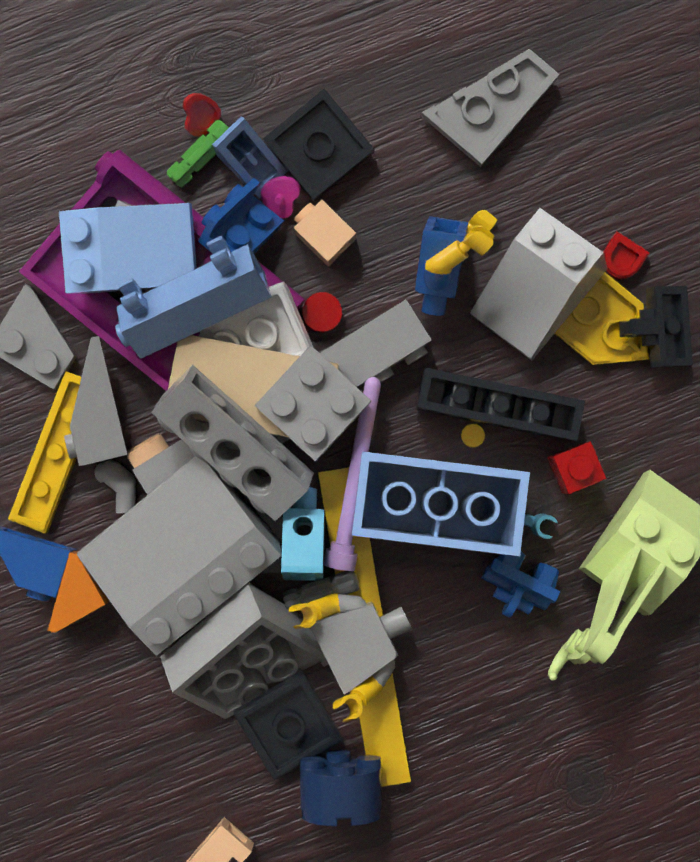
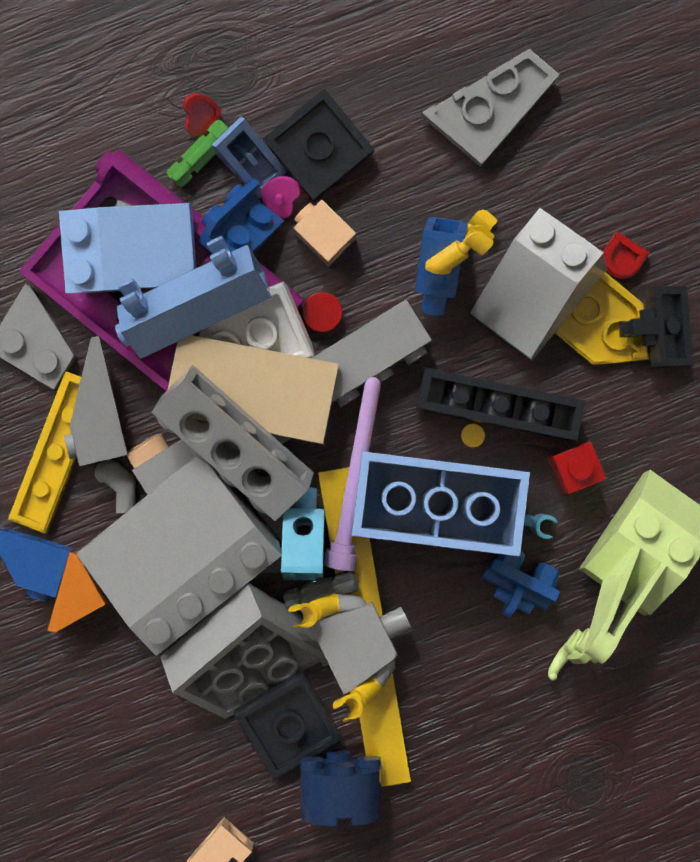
(313, 403): light grey plate -> none

